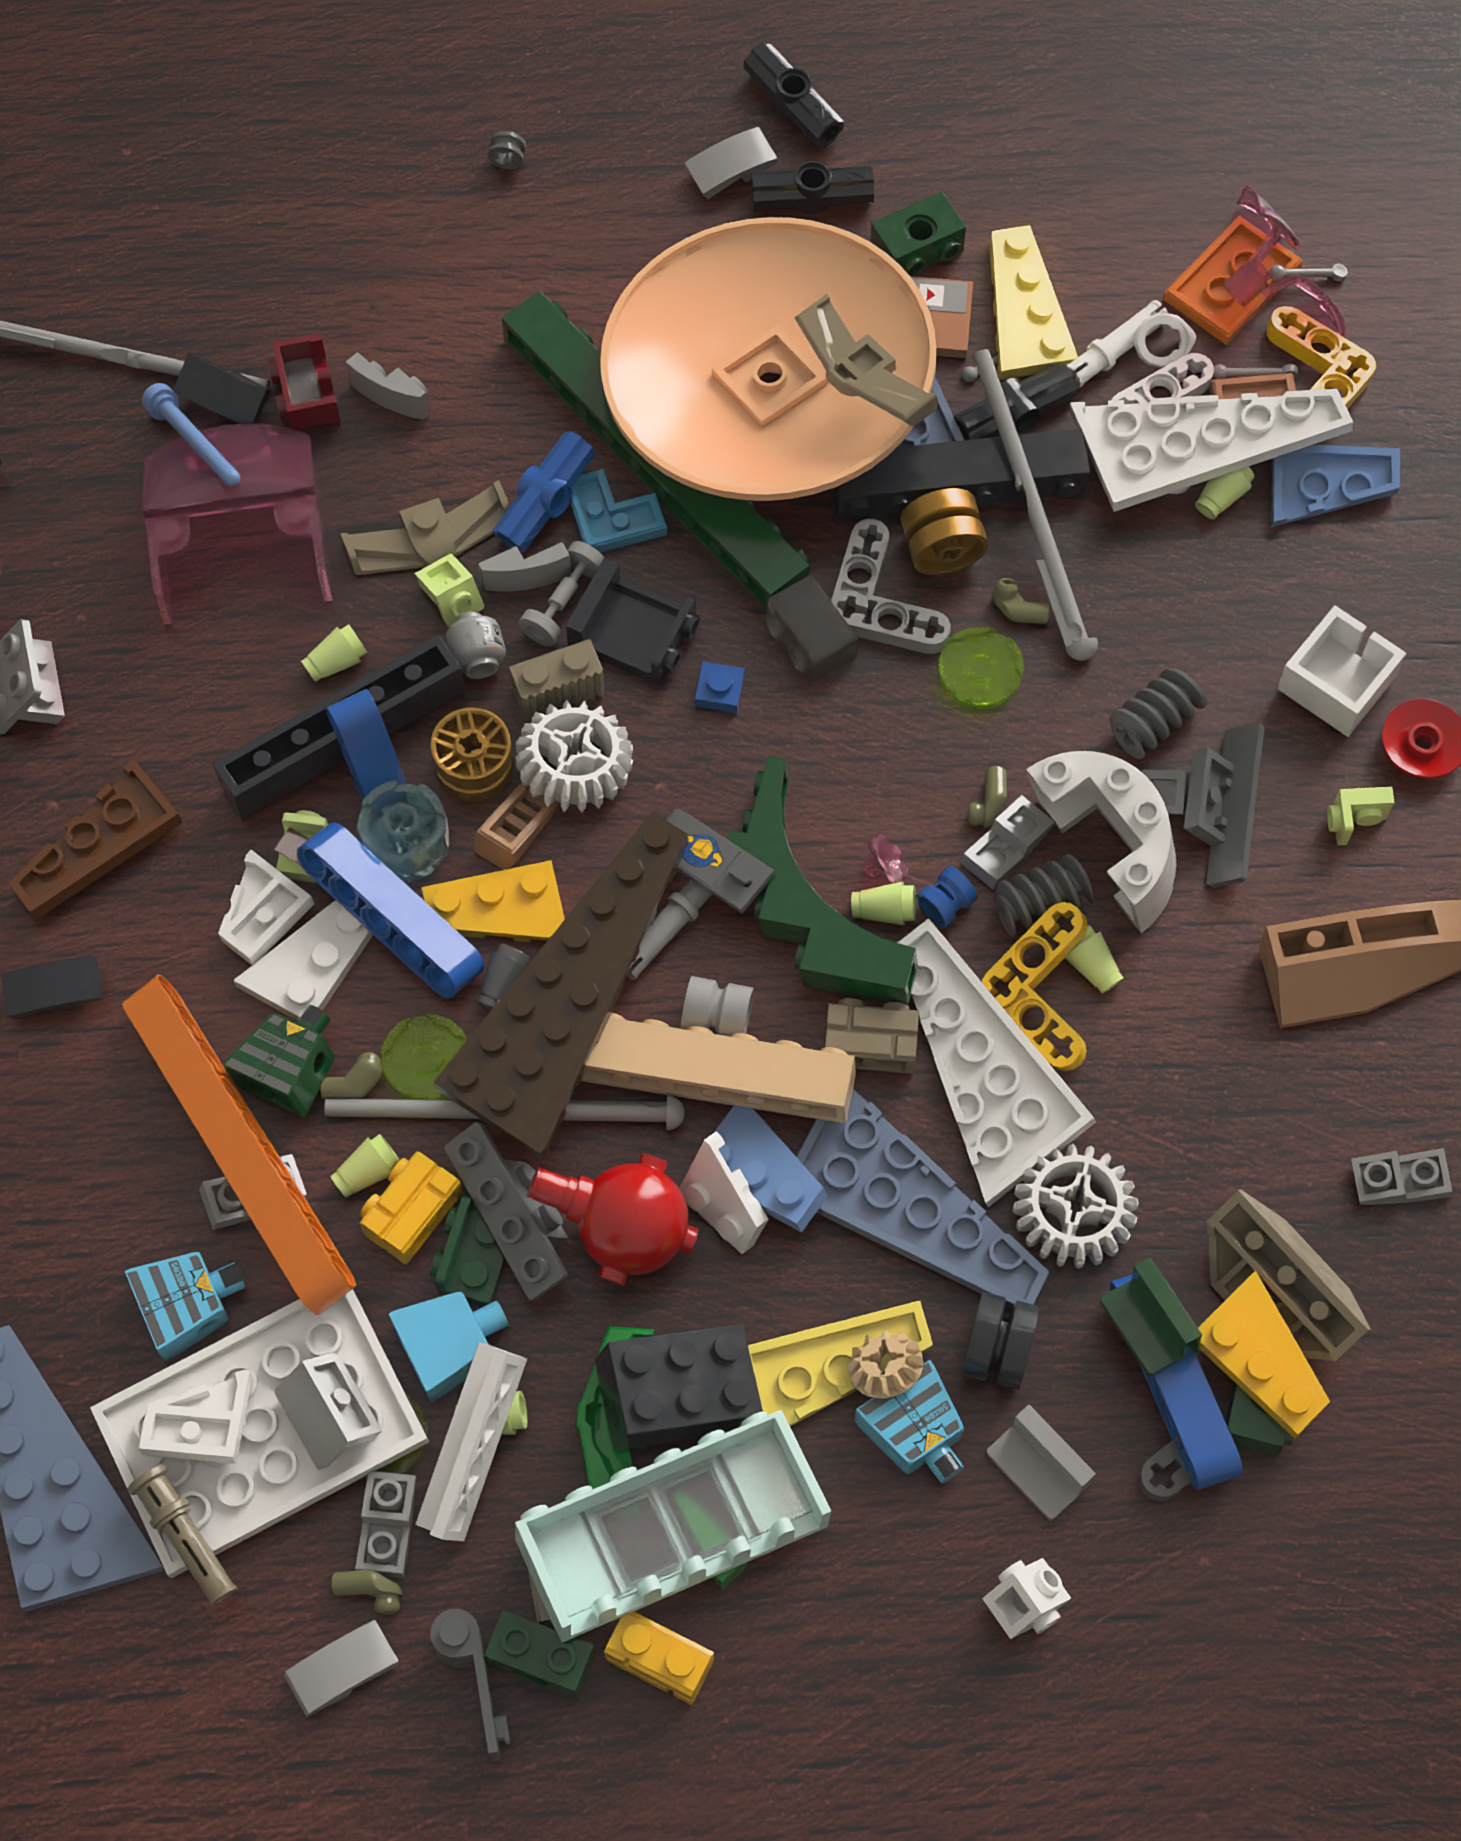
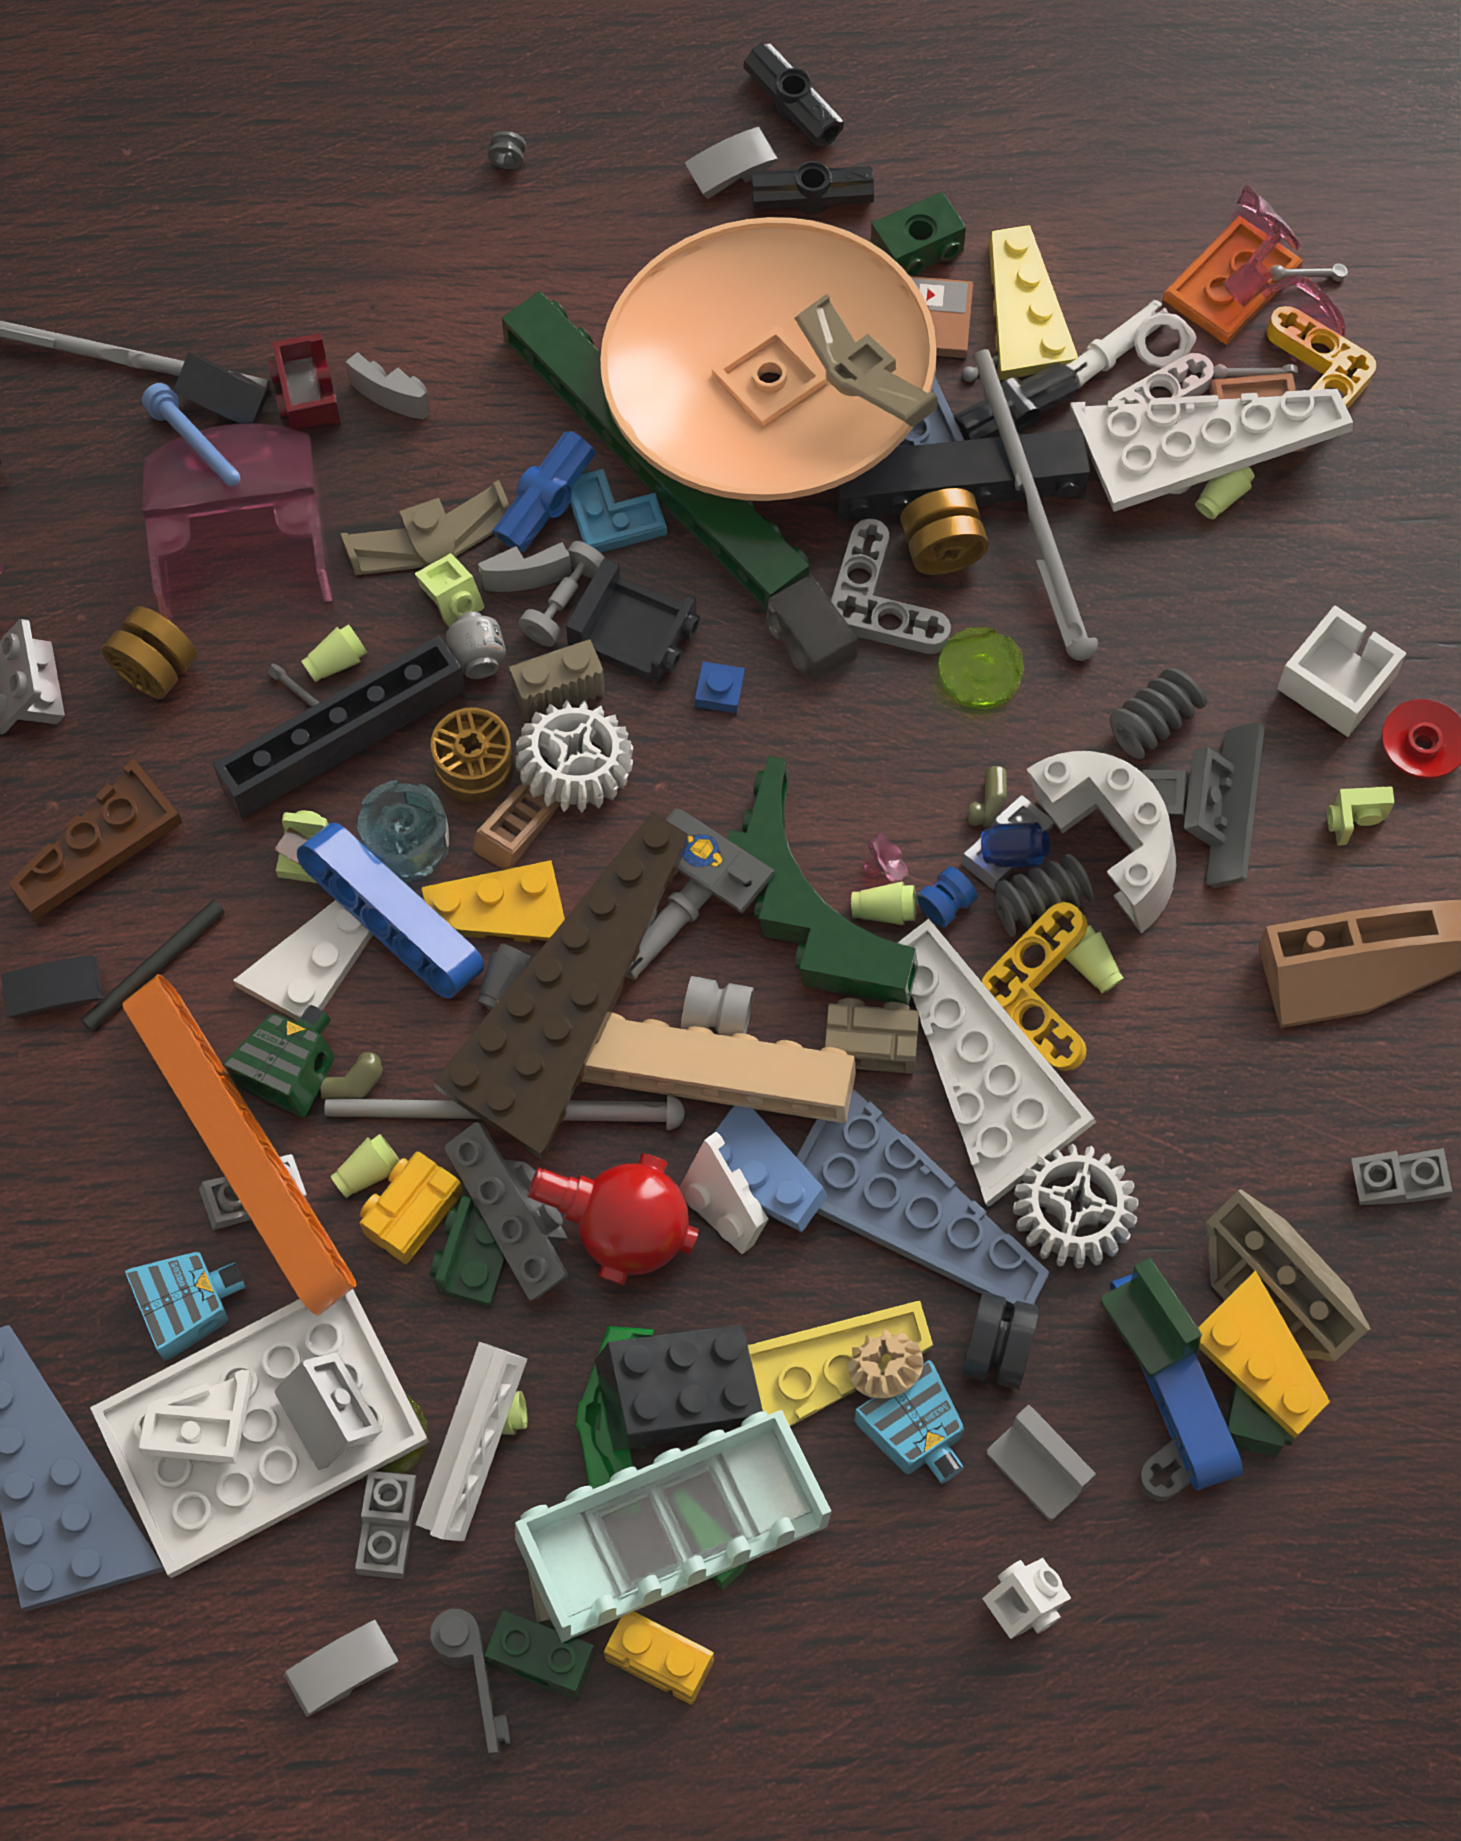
(149, 652): none -> pearl gold wheel
(152, 965): none -> pearl dark grey bar
(171, 1515): dark tan pin -> none
(261, 909): white wing -> none
(279, 674): none -> dark grey hinge
(364, 742): blue beam -> none
(372, 1584): olive arm -> none
(418, 1053): clear neon green tile -> none
(443, 1338): medium azure torso -> none
(1014, 607): olive arm -> none
(1015, 844): none -> clear blue brick
(1330, 479): medium blue wing -> none

